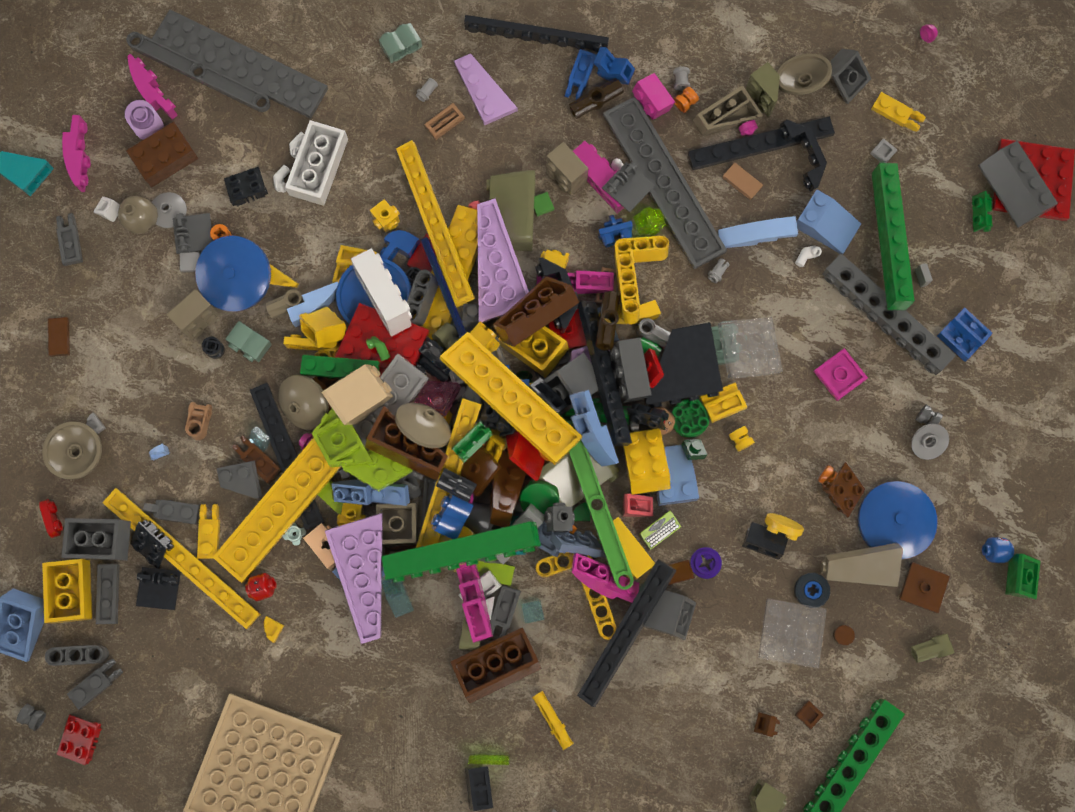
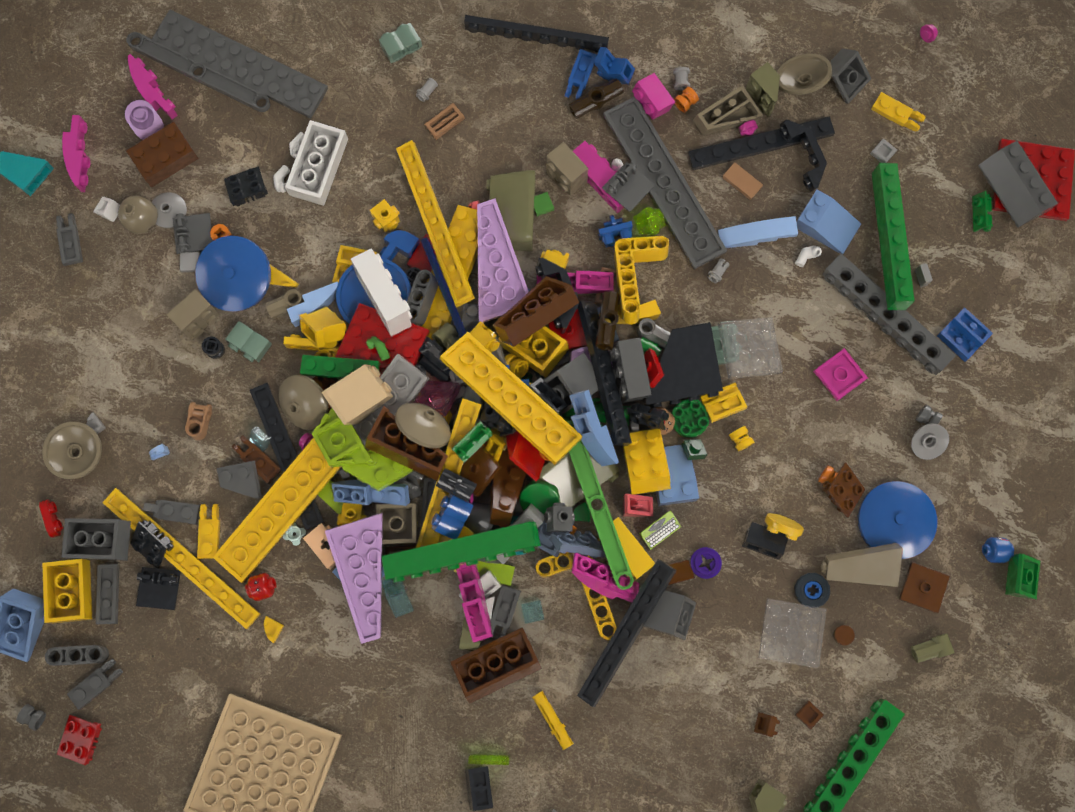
(58, 337): reddish brown tile -> none
(483, 90): lavender wing -> none
(517, 365): none -> yellow wheel

